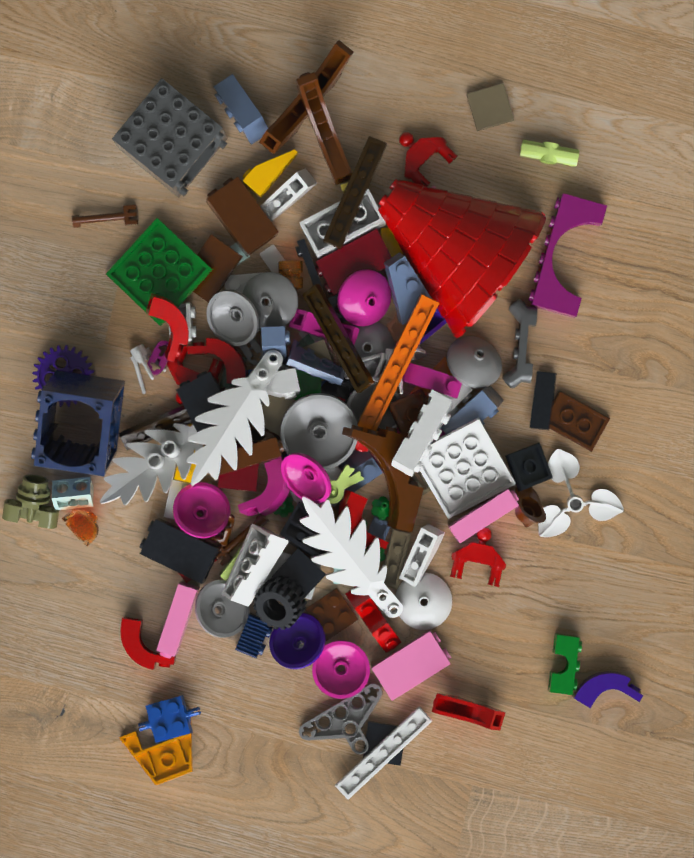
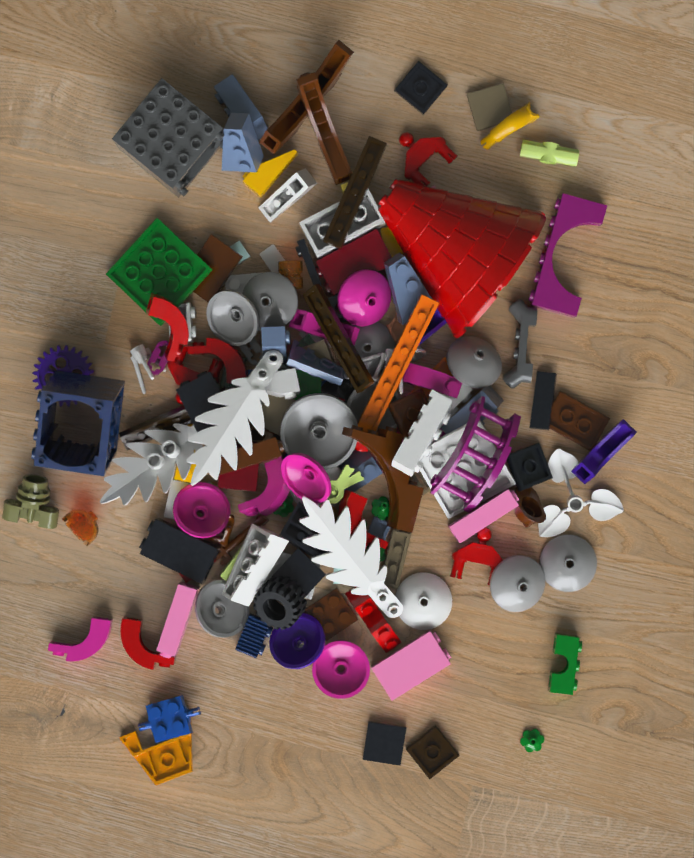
(72, 493): light aqua brick -> none
(97, 637): none -> dark pink arch
(125, 215): reddish brown hinge -> none
(240, 145): none -> sand blue wedge
(241, 216): reddish brown brick -> none
(337, 725): light grey beam -> none
(383, 752): white tile -> none
(420, 88): none -> black tile
(421, 554): white slope -> none
(432, 752): none -> dark brown tile
(468, 711): red arch -> none
(493, 464): none -> magenta fence
(508, 578): none -> light grey dish
(510, 124): none -> yellow piece
(531, 735): none -> green plant
(554, 560): none -> light grey dish
(597, 683): dark purple arch -> none
(603, 451): none -> dark purple arch

